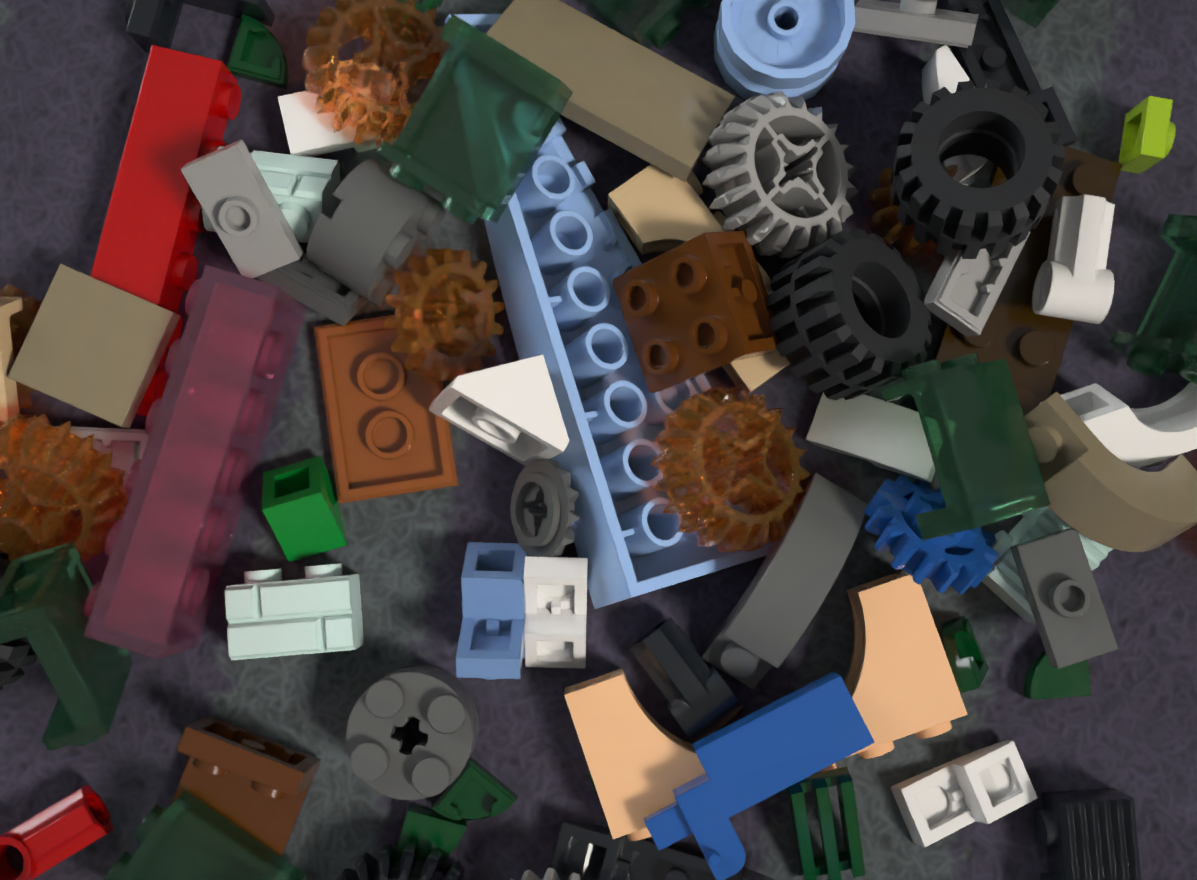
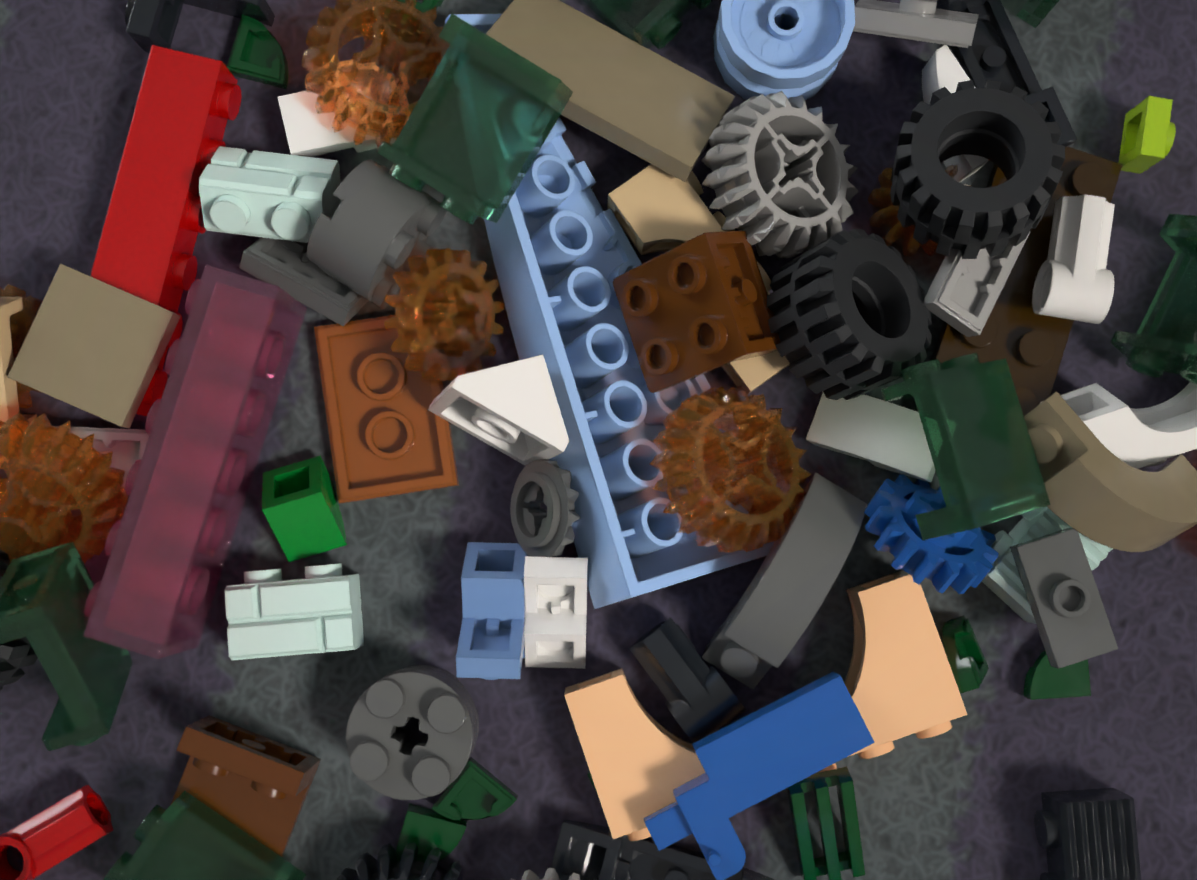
(242, 210): light grey plate -> none
(963, 791): white slope -> none

